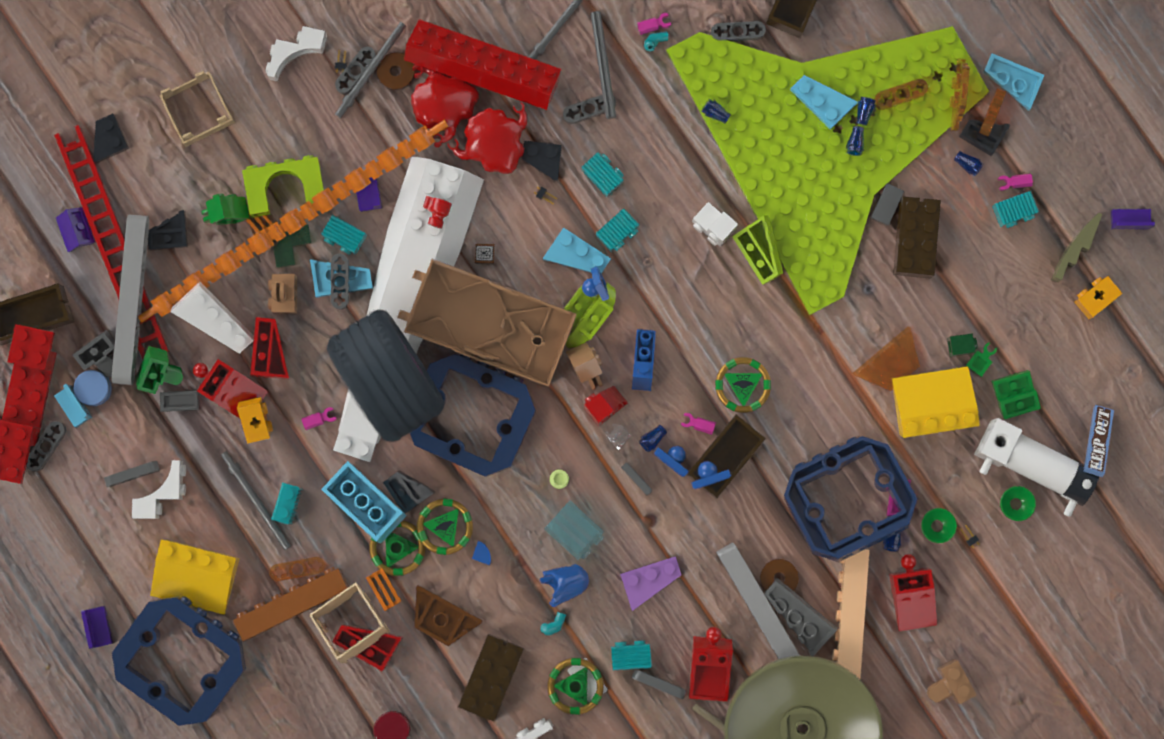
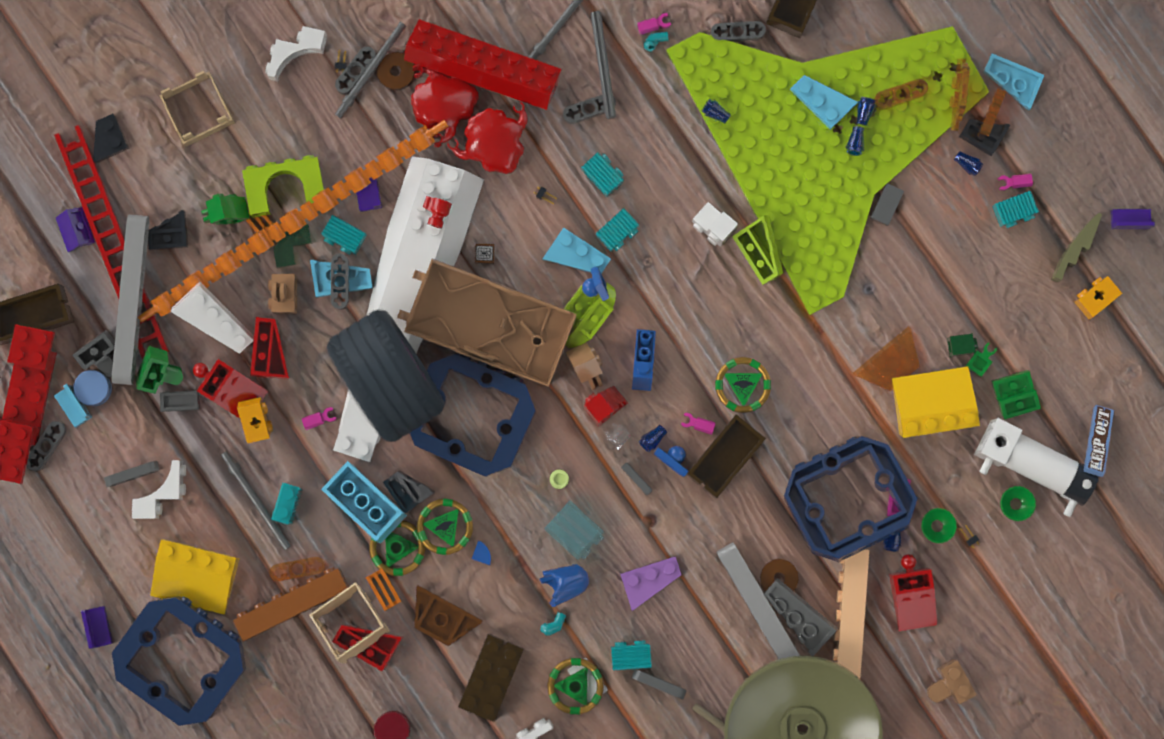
(543, 157): black wing -> none
(709, 475): blue tile -> none
(710, 666): red slope -> none
(916, 237): dark brown piece -> none

